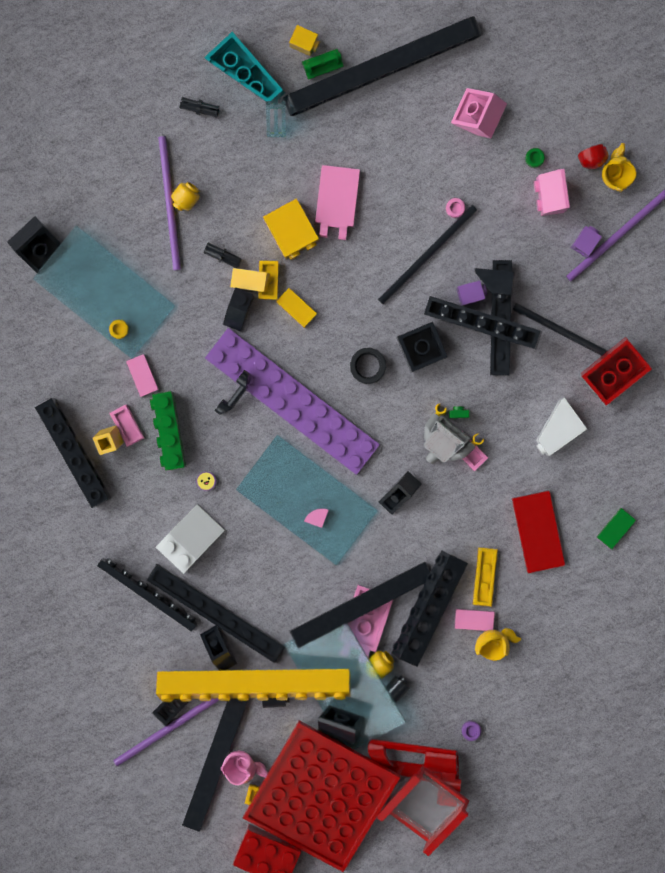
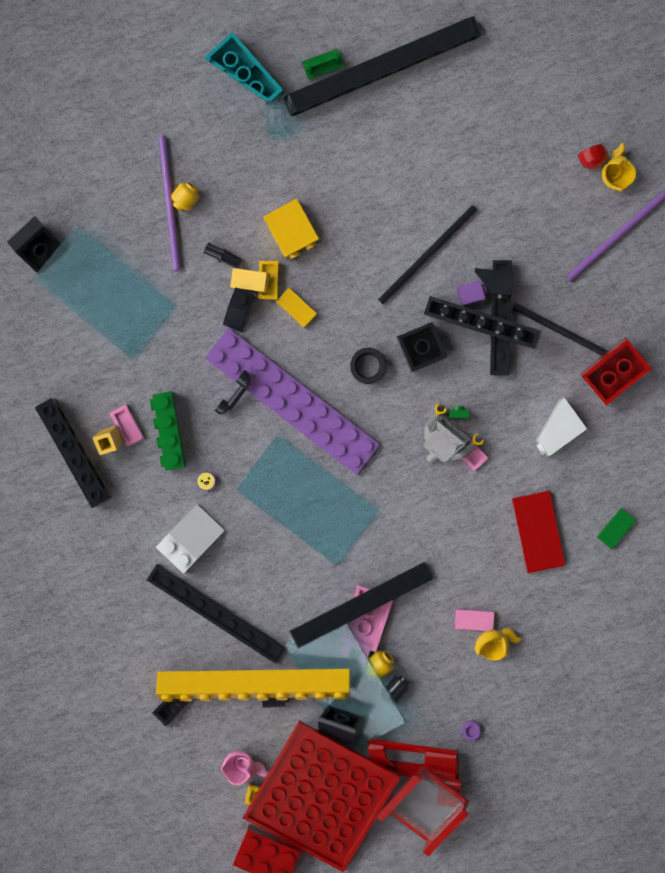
(118, 329): yellow tile -> none
(142, 375): bright pink tile -> none
(142, 590): black plate -> none
(164, 731): medium lavender piece -> none
(199, 107): black pin -> none
(212, 767): black tile -> none
(218, 649): black slope -> none
(304, 40): yellow brick -> none
(317, 517): bright pink tile -> none
(337, 199): bright pink tile -> none
(400, 493): black slope -> none
(429, 618): black brick -> none
(455, 208): bright pink tile -> none
(479, 112): bright pink slope -> none
(485, 576): yellow tile -> none
(534, 158): green tile -> none
(552, 193): bright pink slope -> none
(586, 241): medium lavender brick -> none

